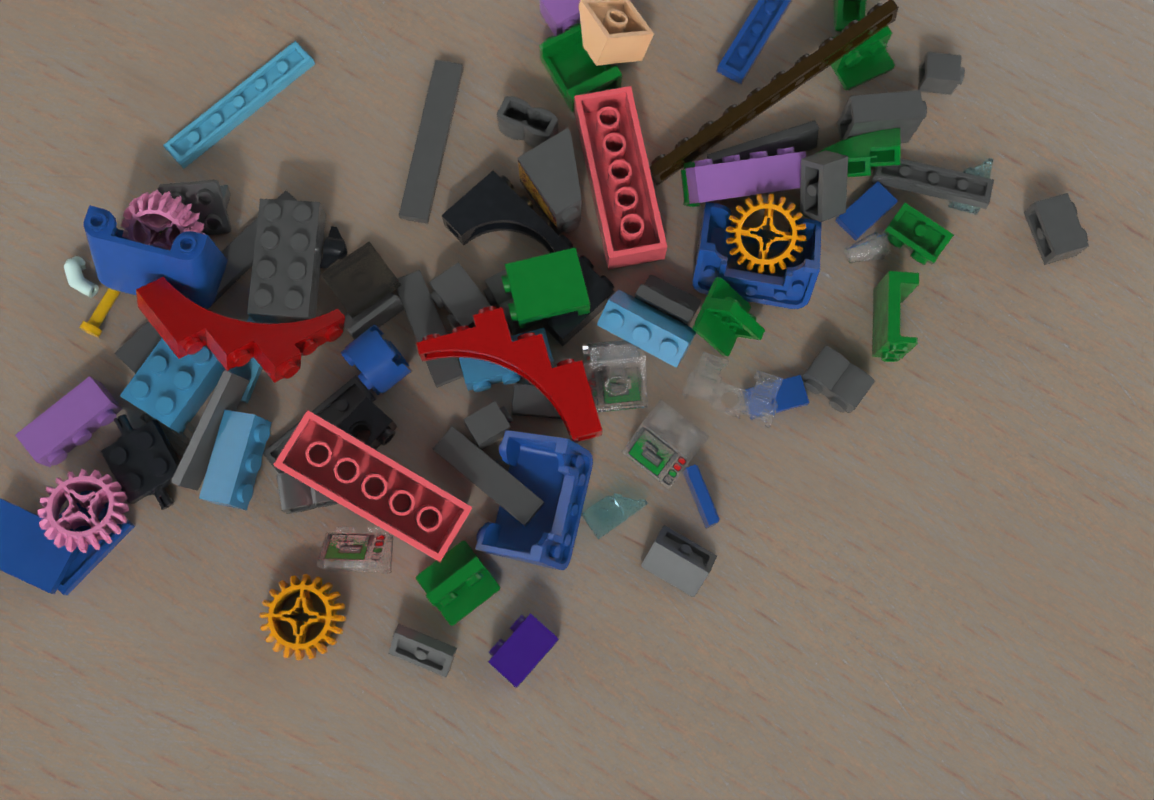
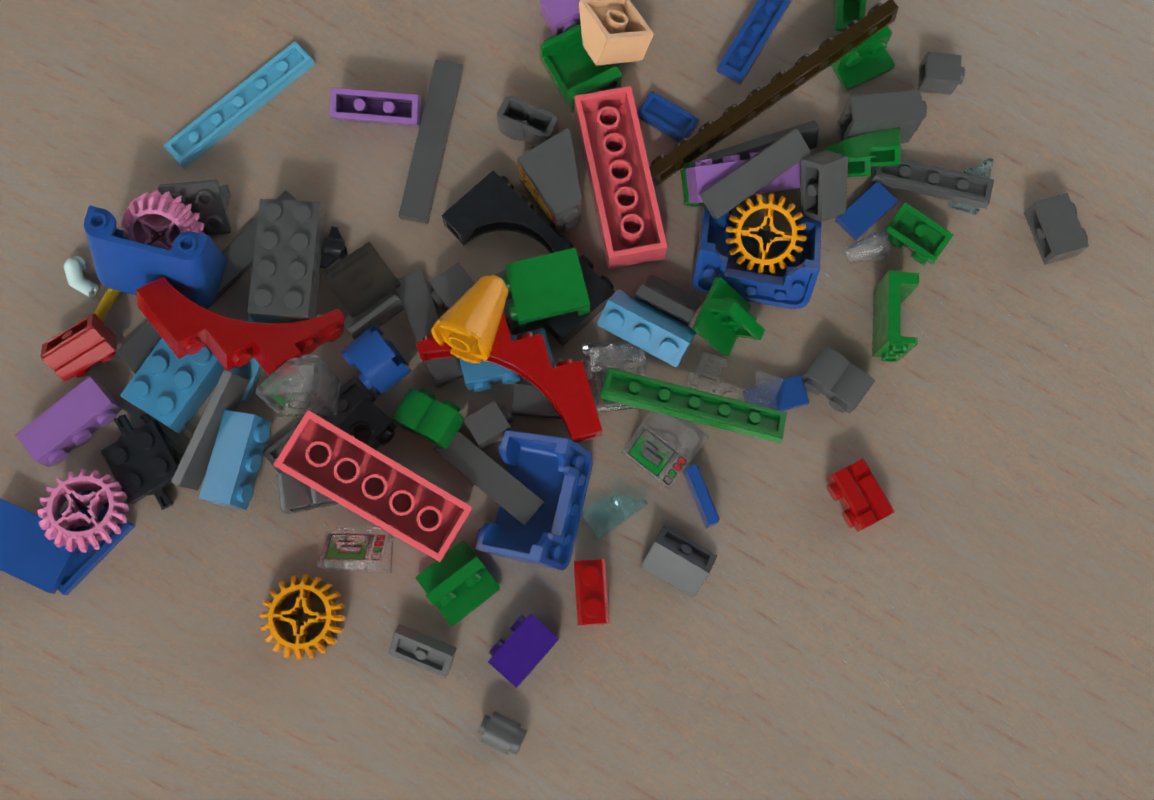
(79, 348): none -> red brick
(300, 387): none -> clear slope
(375, 107): none -> medium lavender brick
(428, 418): none -> green brick
(473, 320): none -> light orange cone
(502, 733): none -> dark grey brick
(591, 592): none -> red brick
(667, 117): none -> blue tile
(694, 405): none -> green tile
(755, 173): none -> dark grey tile
(859, 495): none -> red brick

